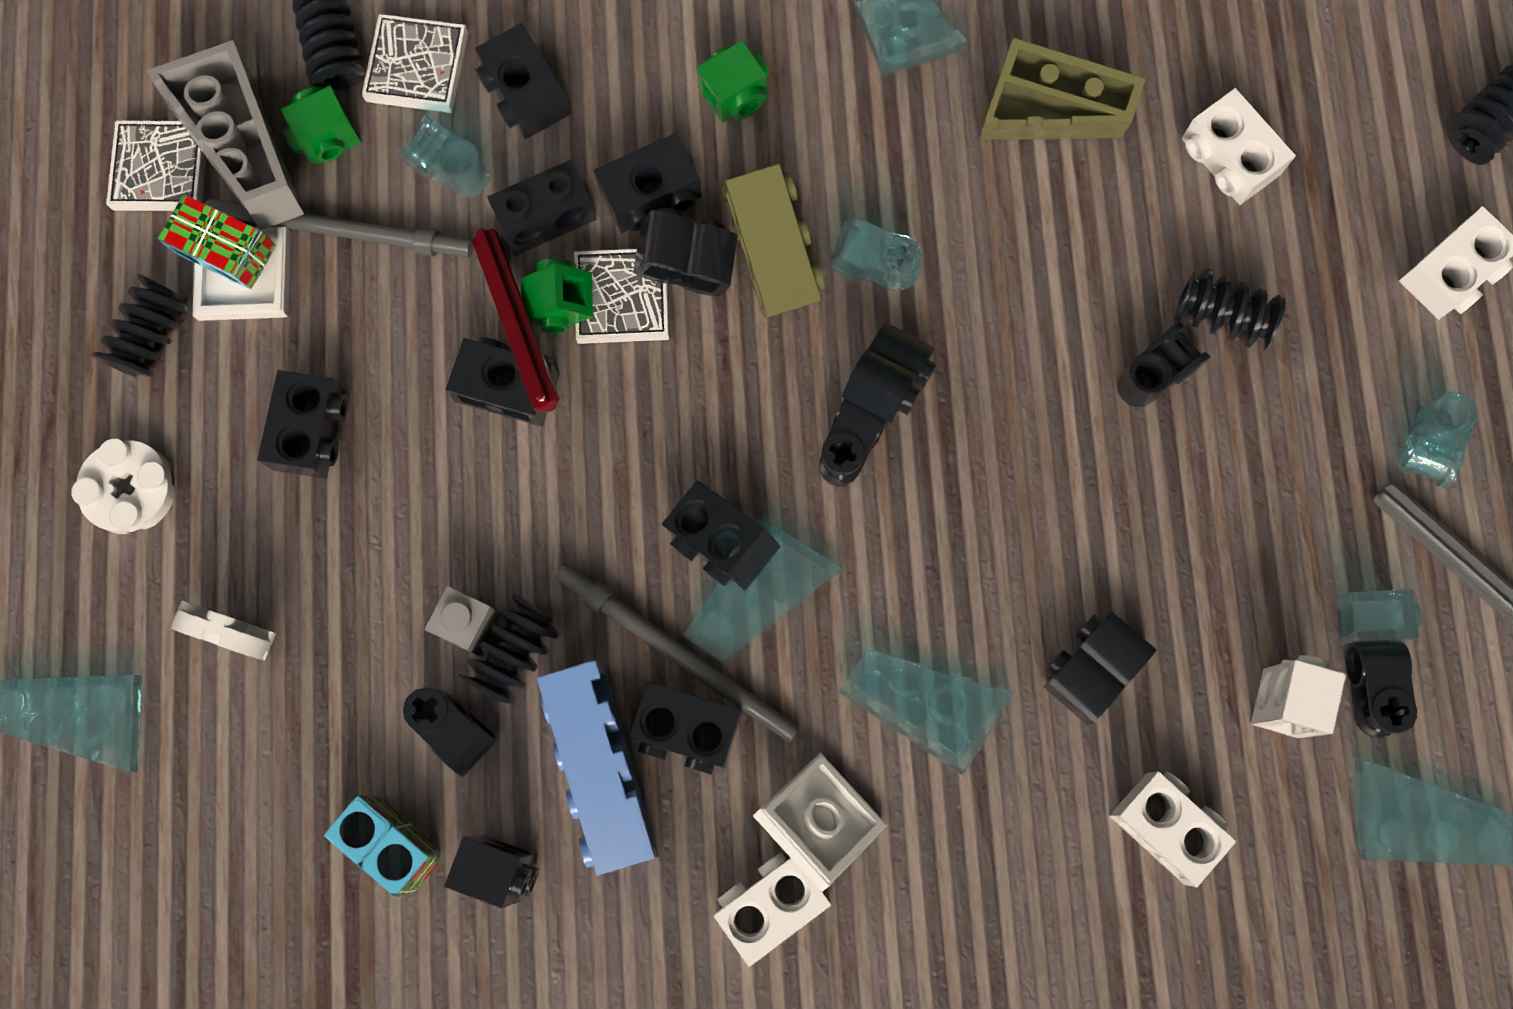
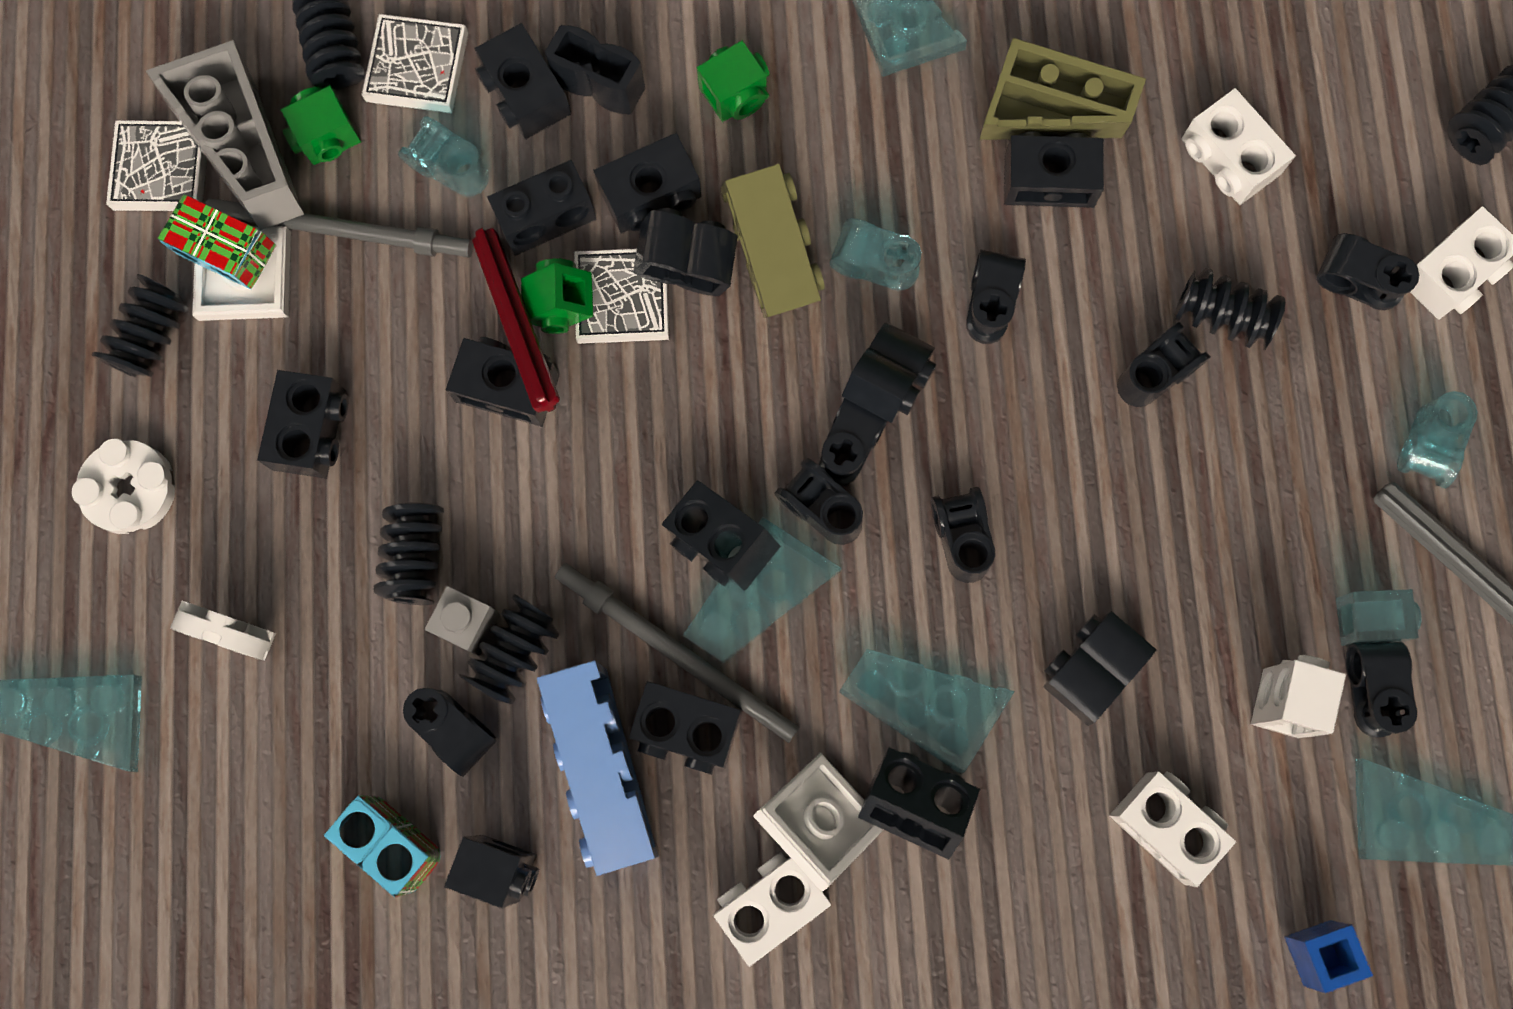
(407, 552): none -> black piece
(595, 69): none -> black brick
(815, 496): none -> black piece
(914, 812): none -> black brick
(960, 525): none -> black piece
(994, 290): none -> black piece
(1031, 184): none -> black brick
(1328, 956): none -> blue brick
(1364, 271): none -> black piece

